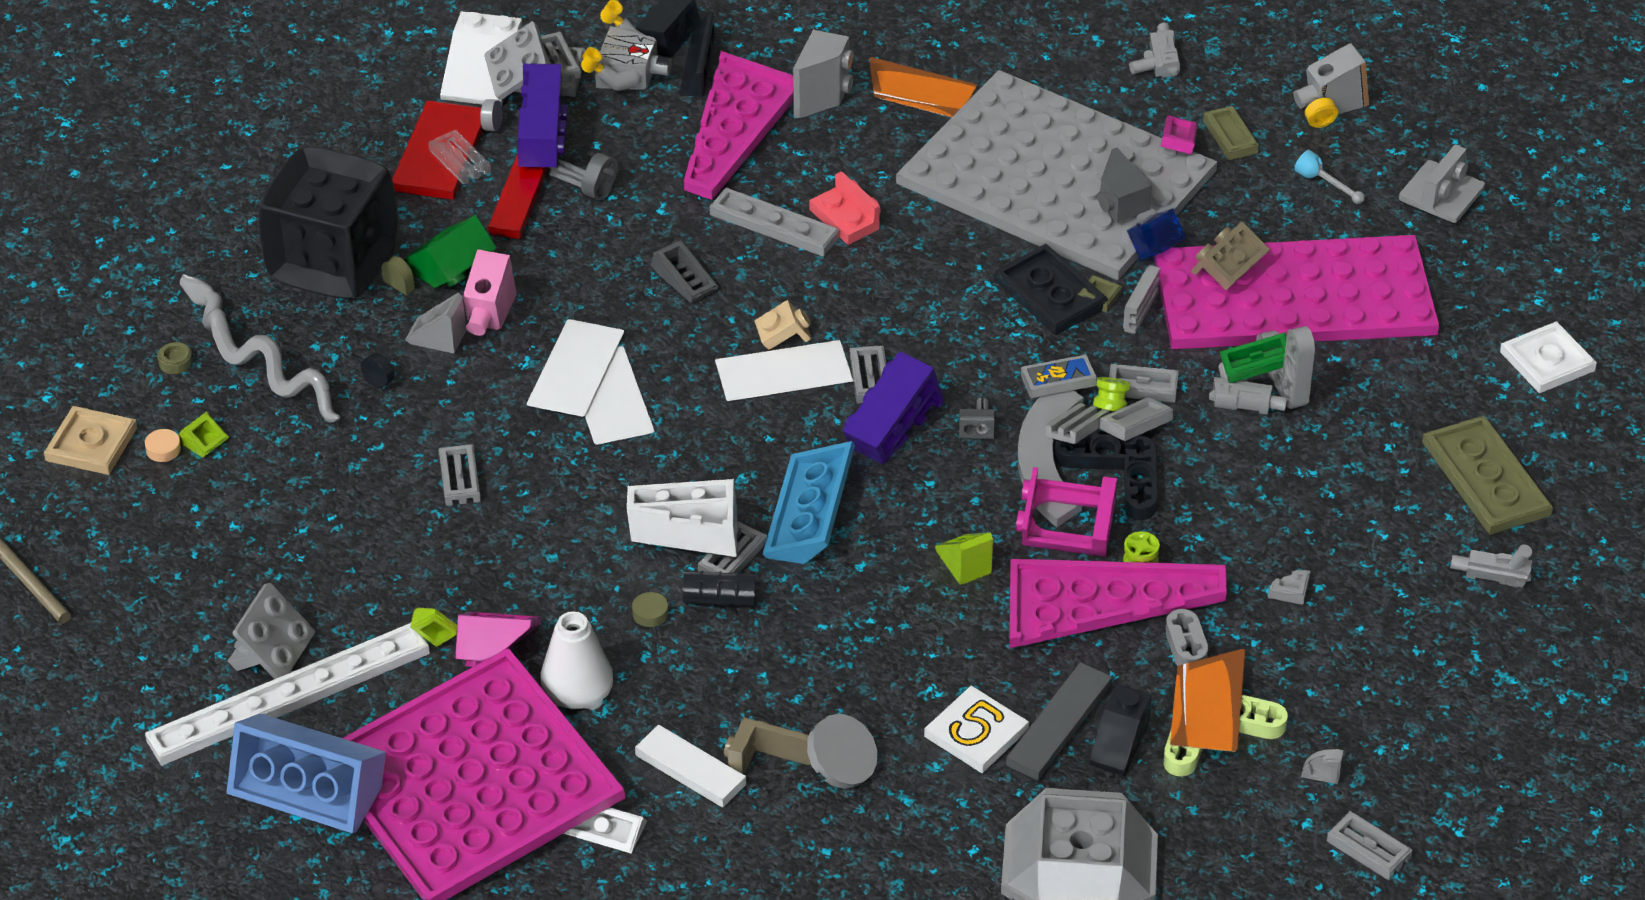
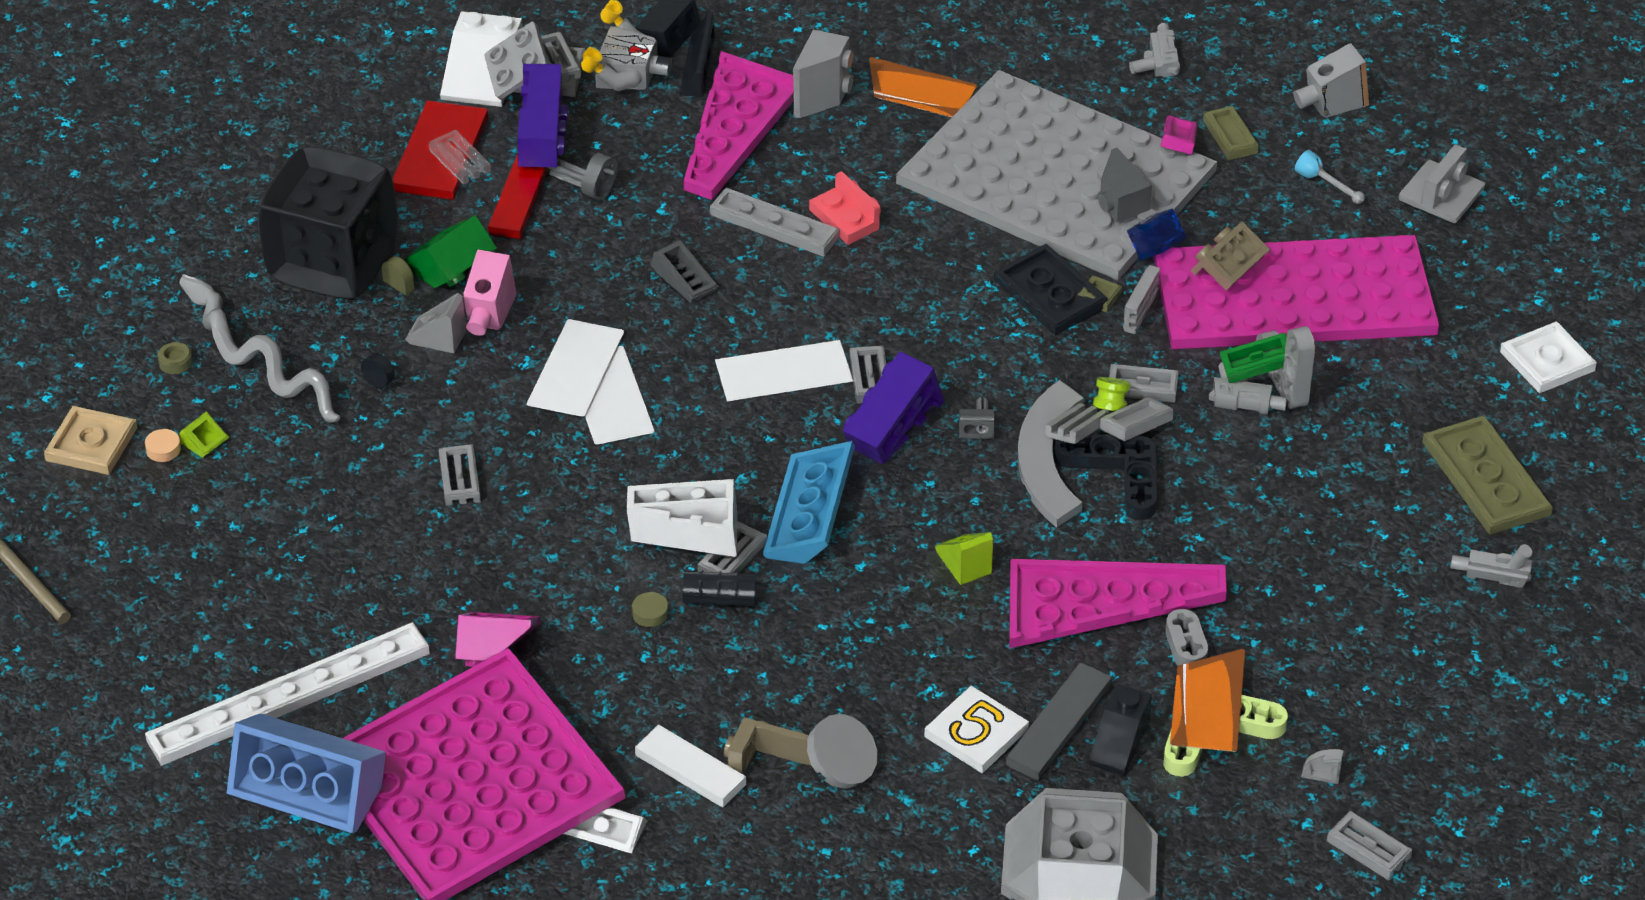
(270, 634): light grey bracket -> none
(433, 625): lime slope -> none
(491, 115): light grey tile -> none
(575, 665): white cone -> none
(781, 324): tan bracket -> none
(1041, 491): dark pink panel -> none
(1058, 376): tile -> none
(1141, 548): lime wheel -> none
(1291, 587): light grey tile -> none
(1321, 112): yellow tile -> none

